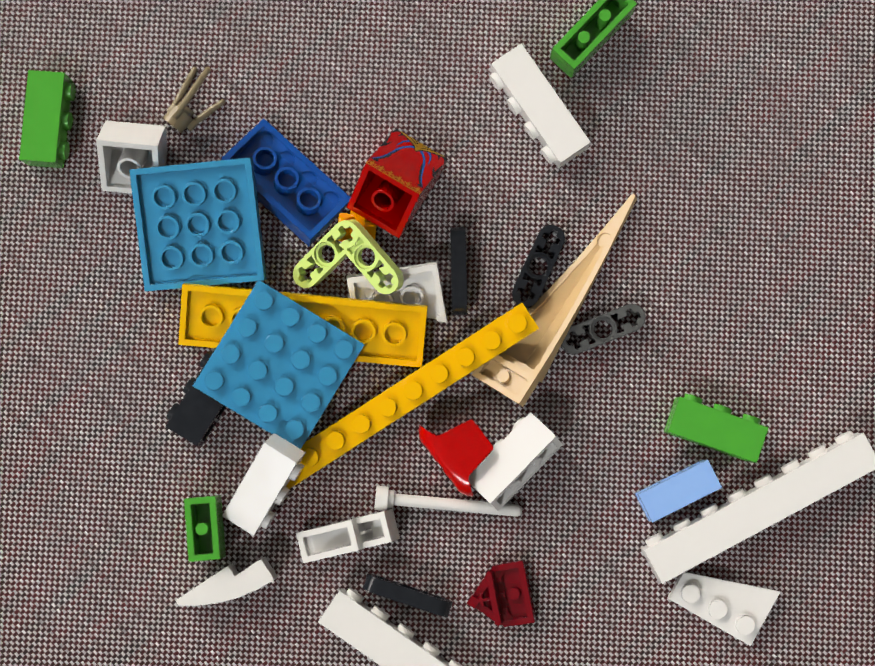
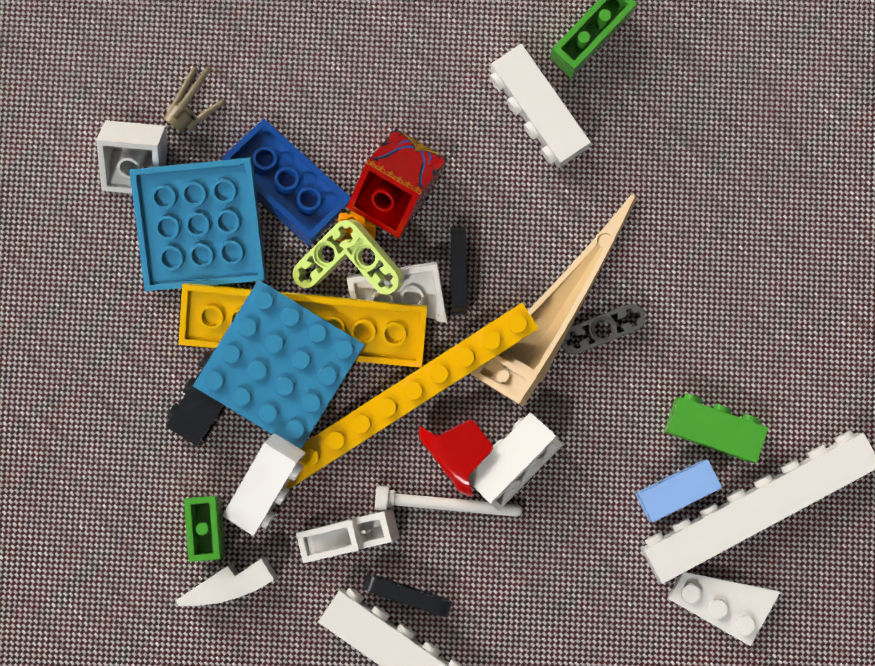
(46, 119): bright green brick -> none
(505, 595): dark red slope -> none
(540, 243): black beam -> none

